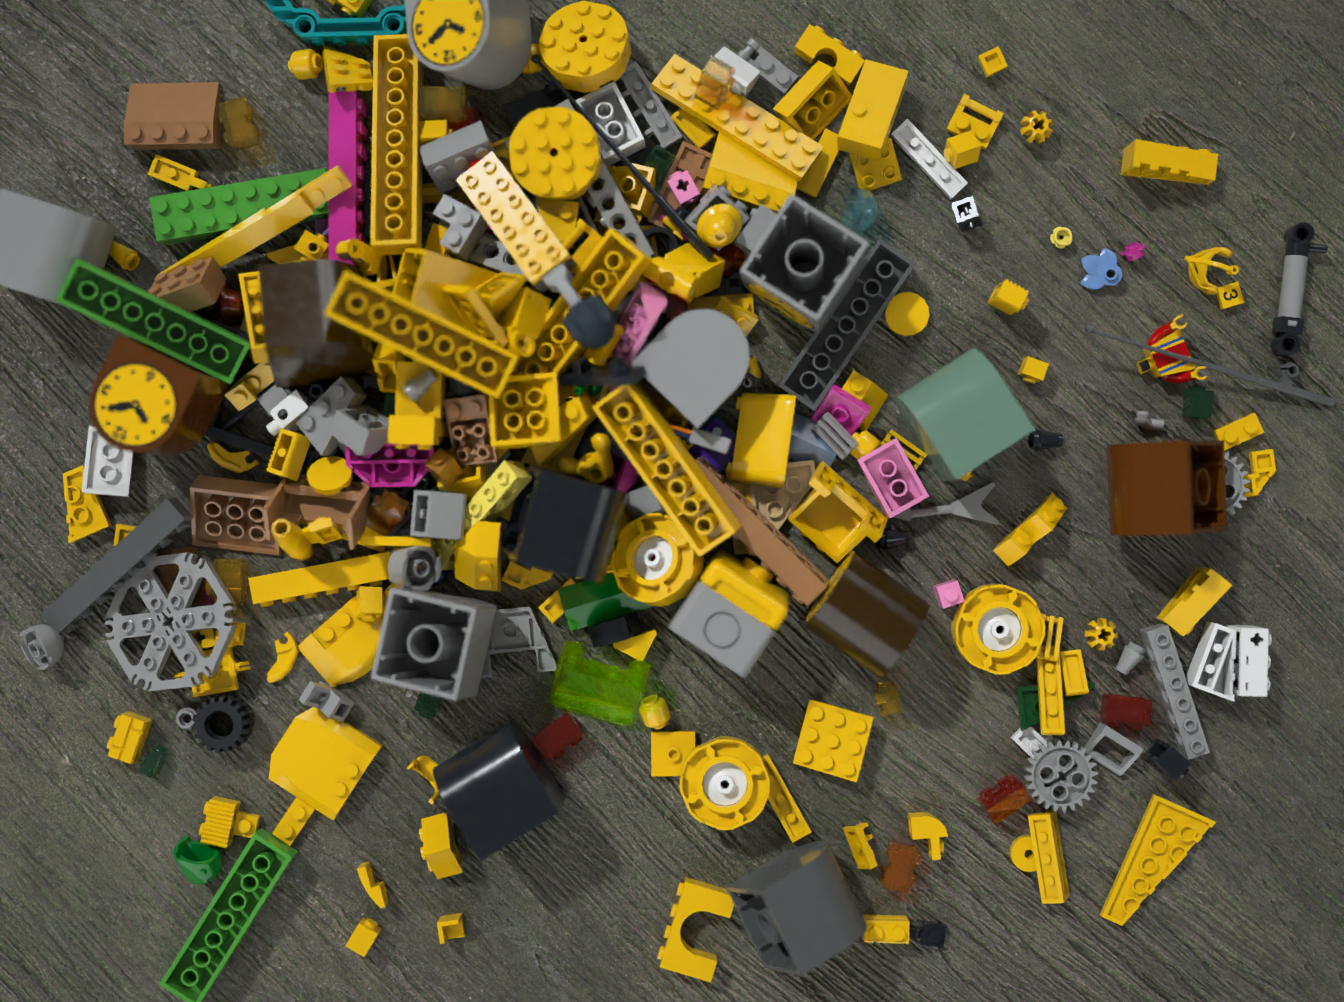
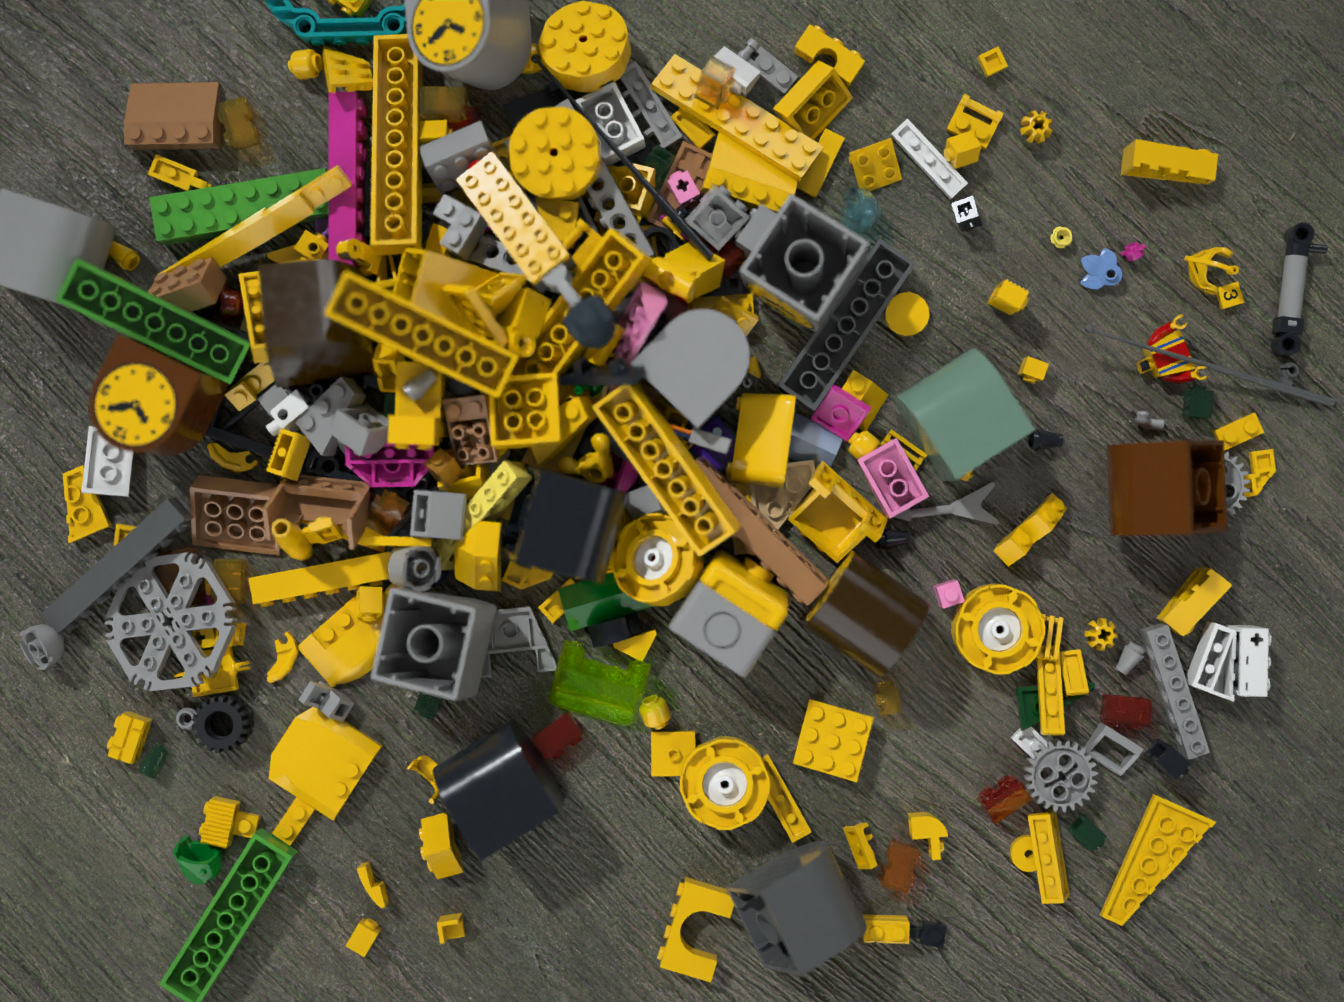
(329, 475): yellow tile -> none
(719, 225): yellow hat -> none
(833, 438): light grey tile -> none
(872, 110): yellow brick -> none
(1087, 833): none -> clear green brick

